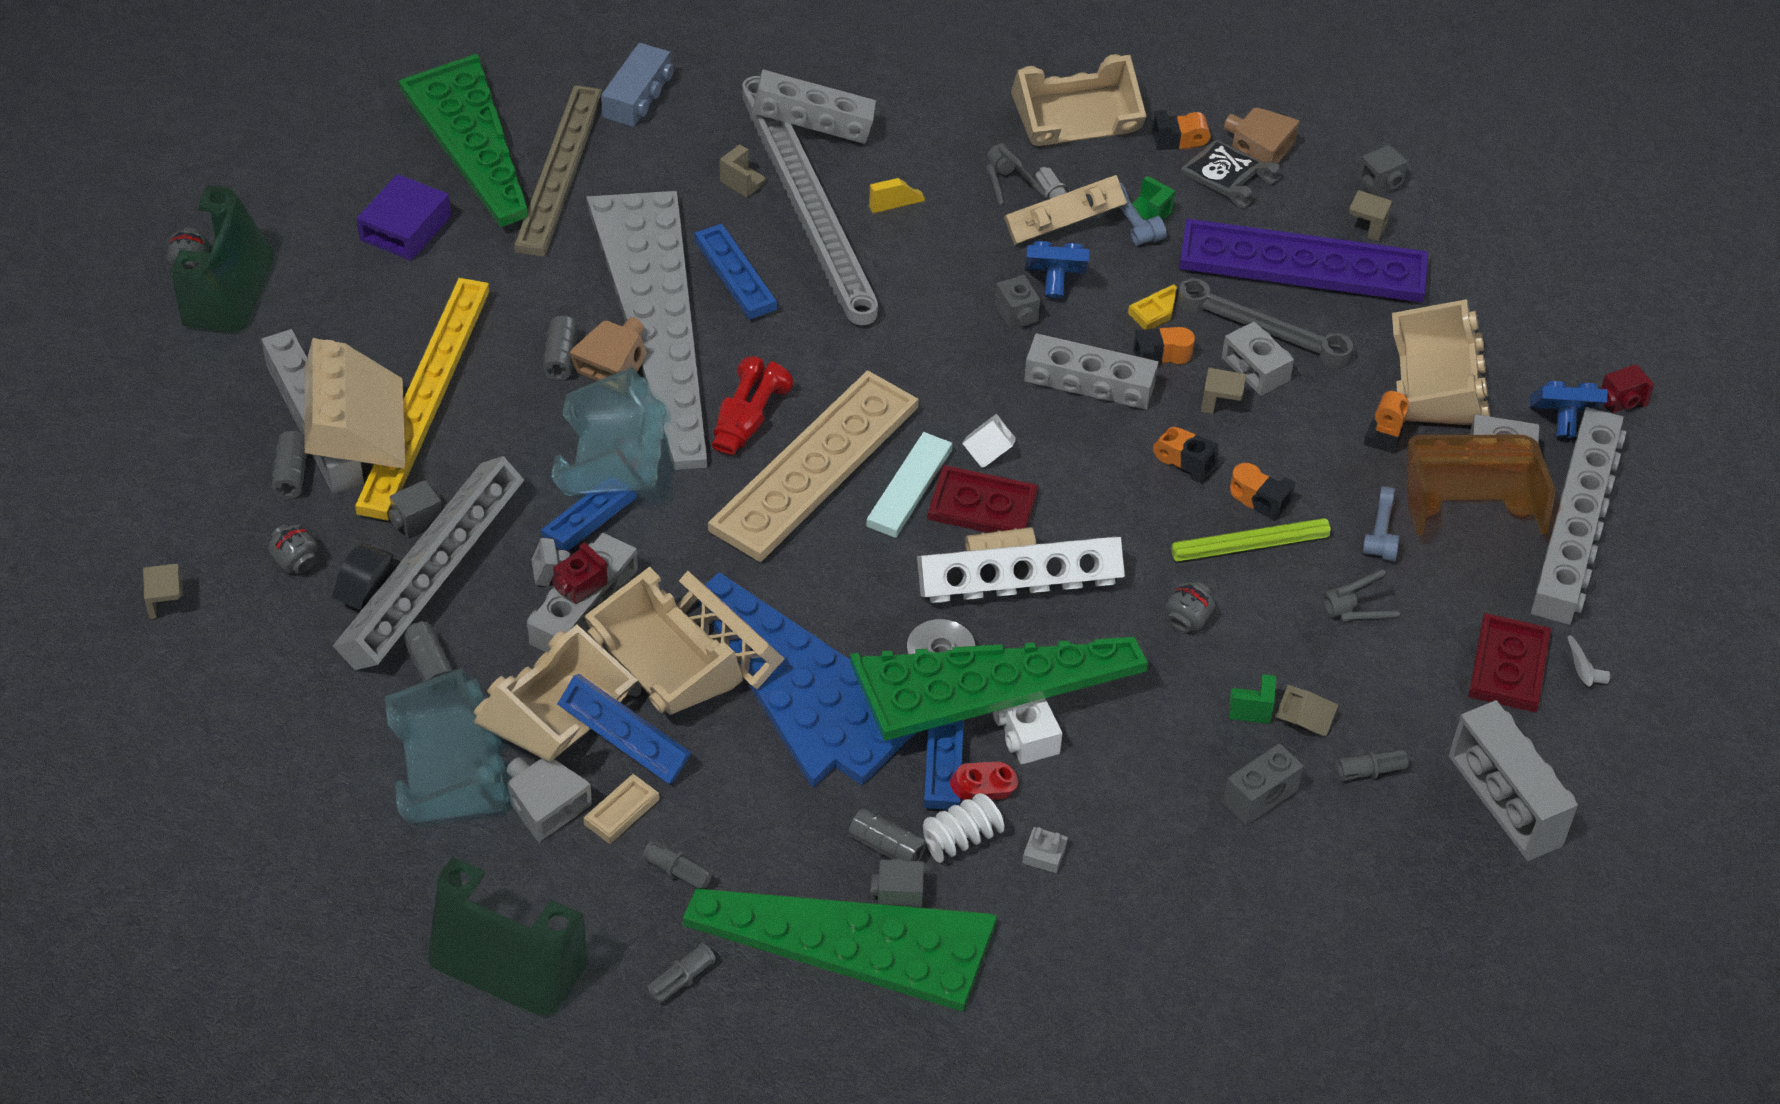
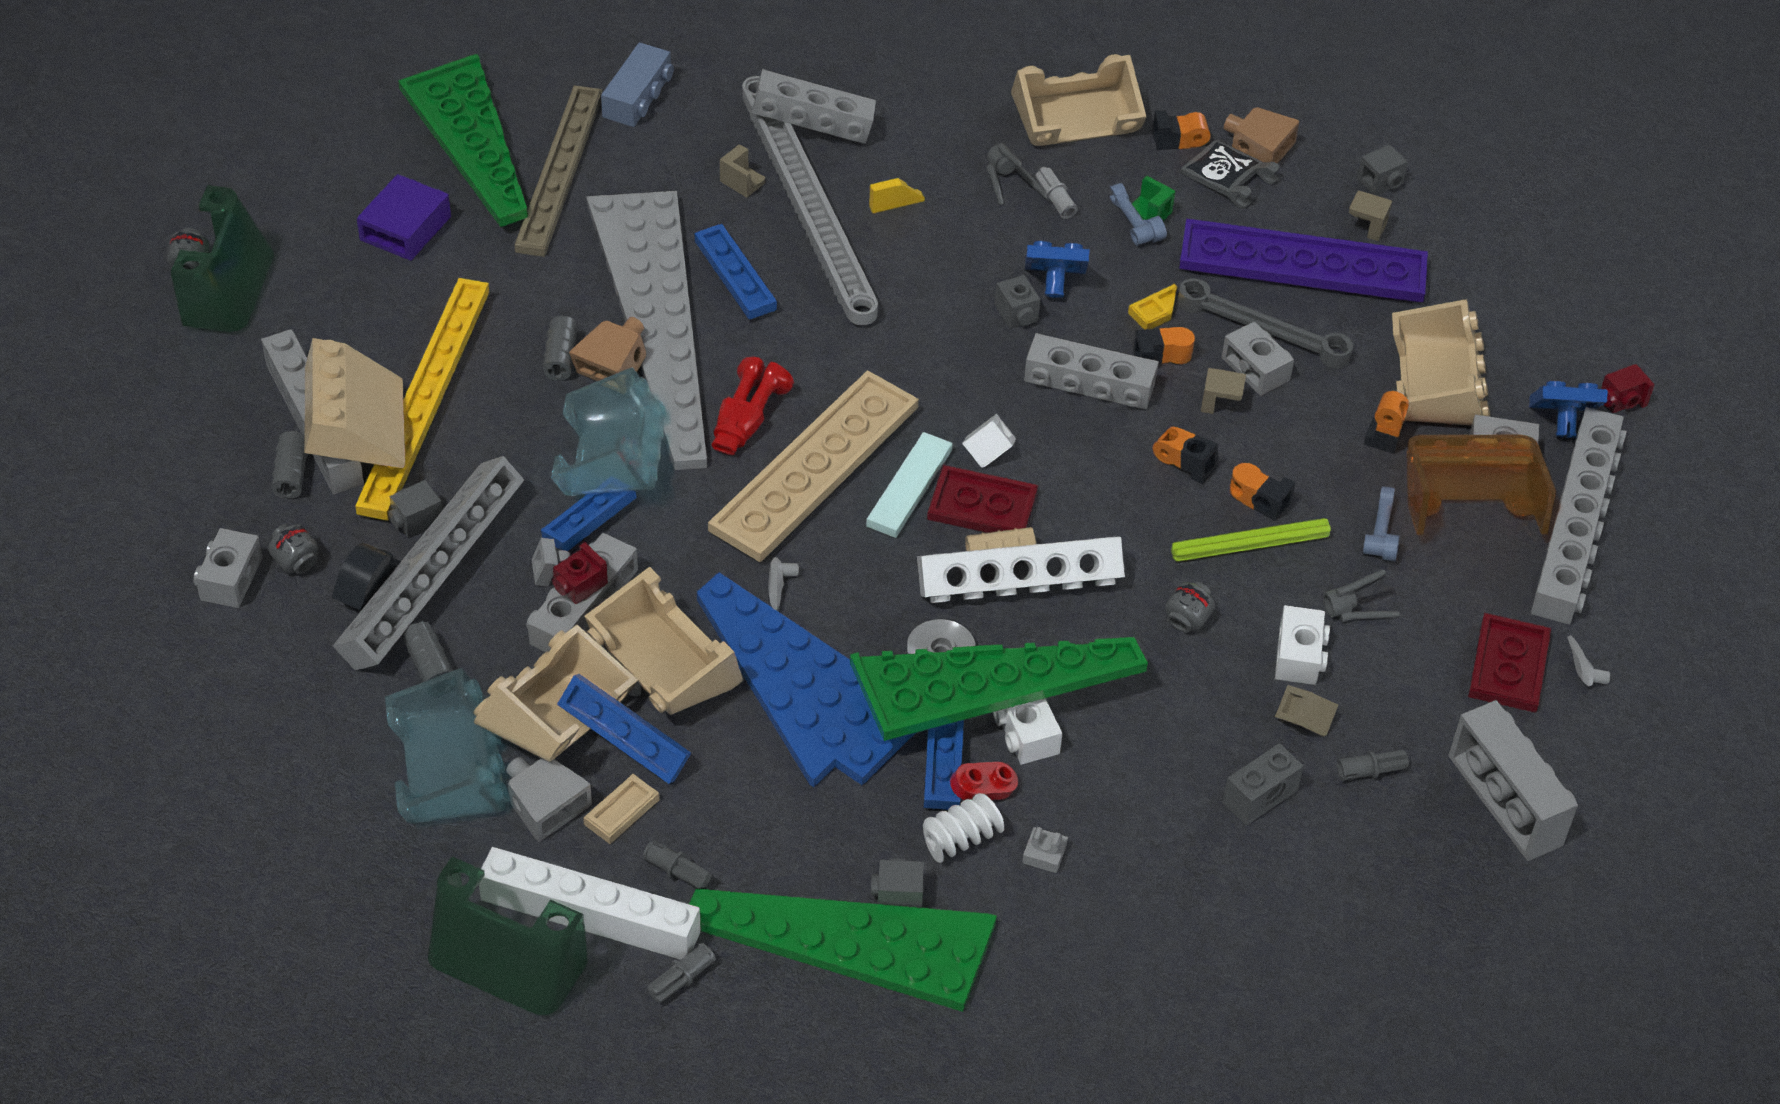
(161, 584): dark tan panel -> none
(228, 567): none -> light grey brick
(607, 906): none -> white brick
(731, 621): tan fence -> none
(776, 582): none -> light grey bar
(886, 836): dark grey axle -> none
(1064, 210): tan hinge -> none
(1252, 704): green panel -> none
(1300, 645): none -> white brick

